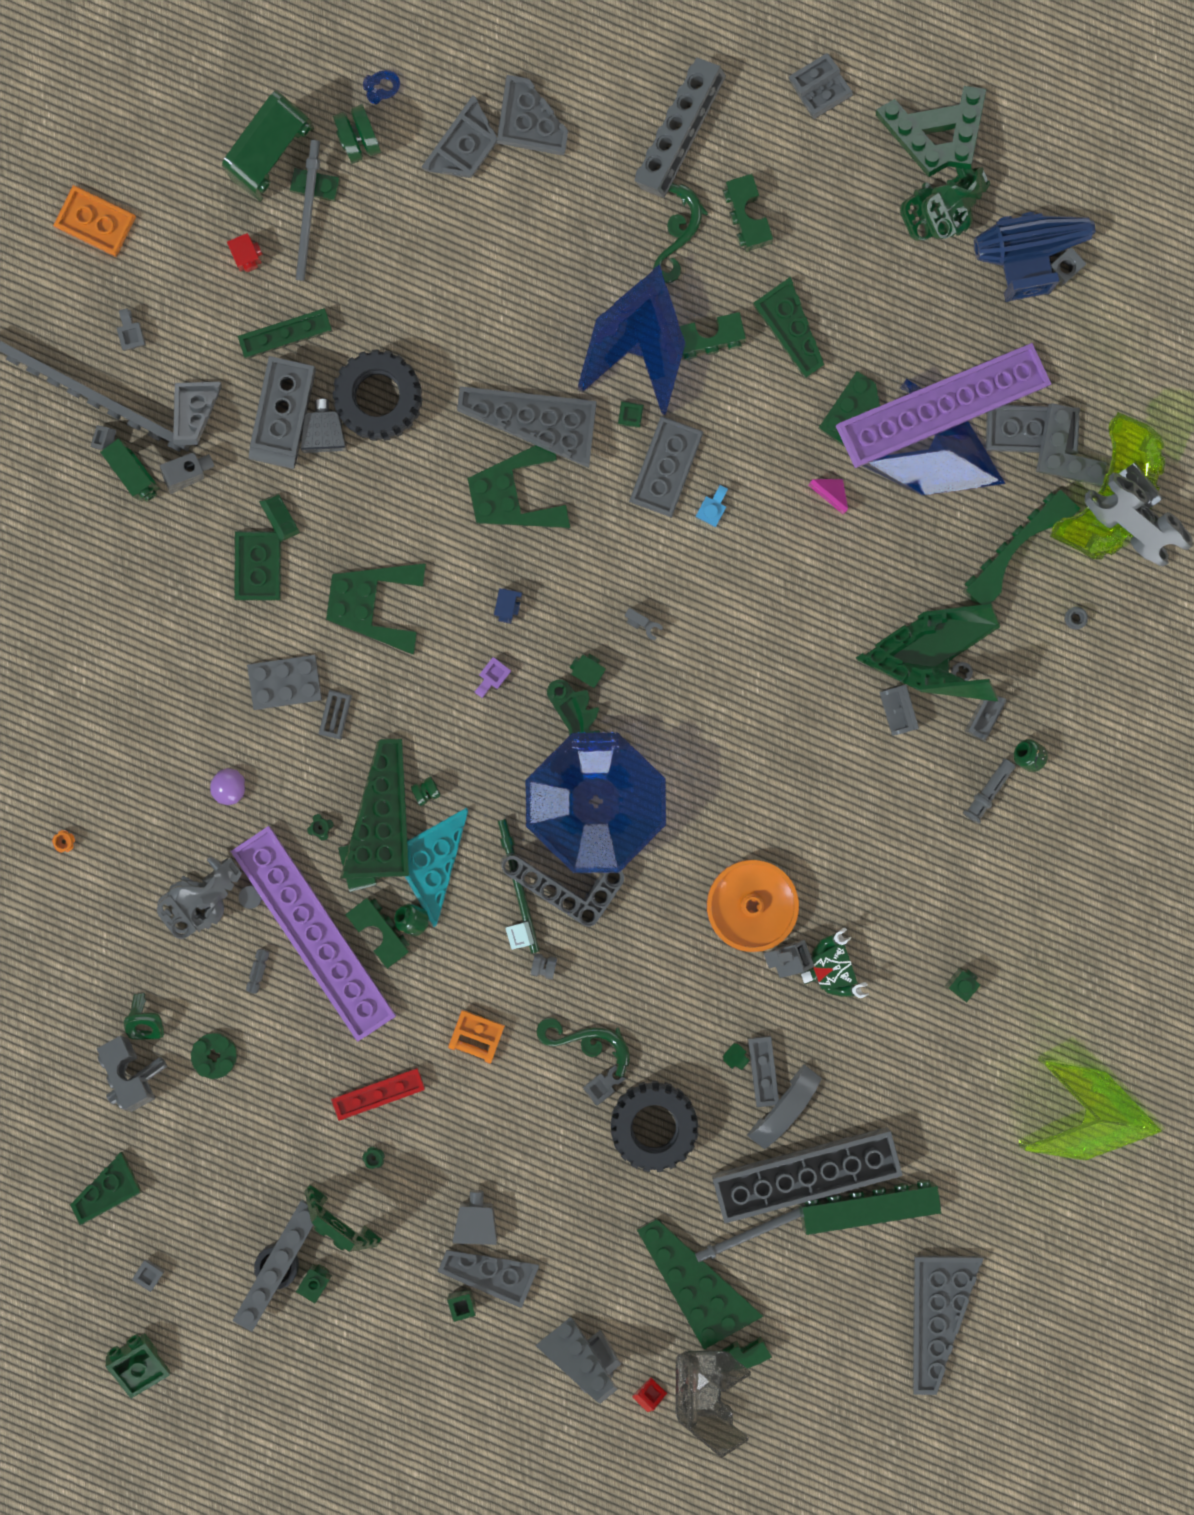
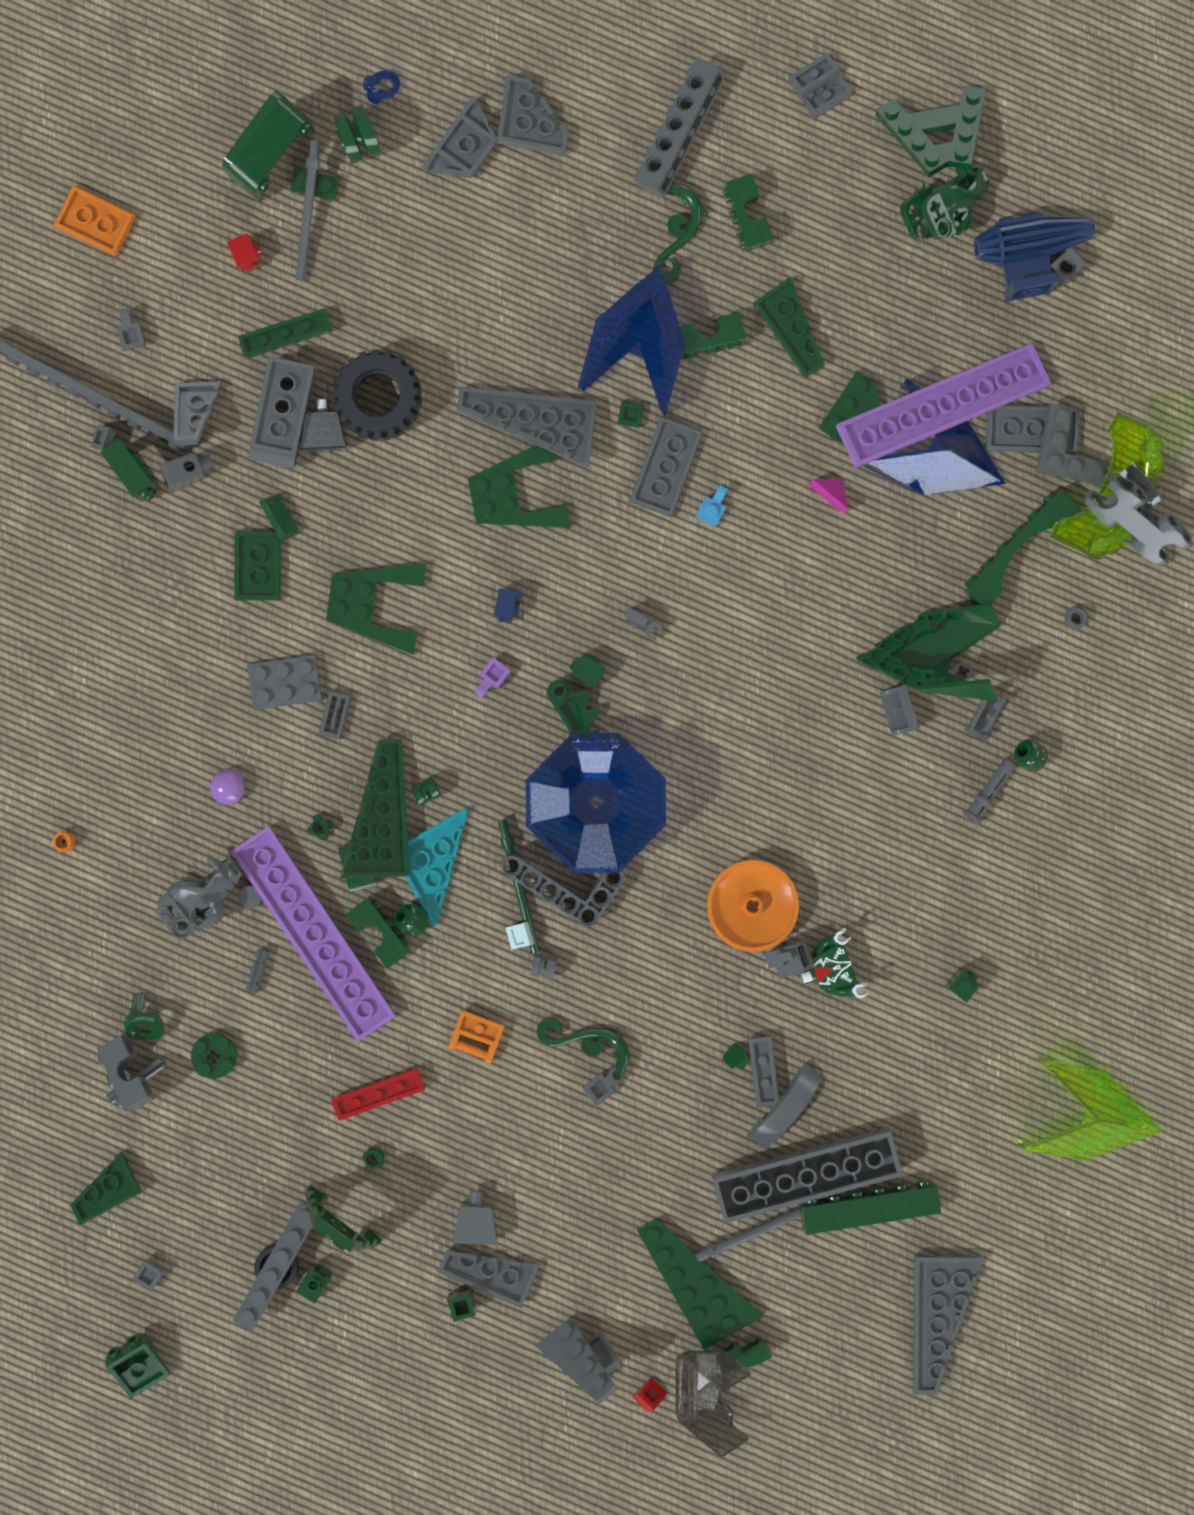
(654, 1157): black tyre -> none

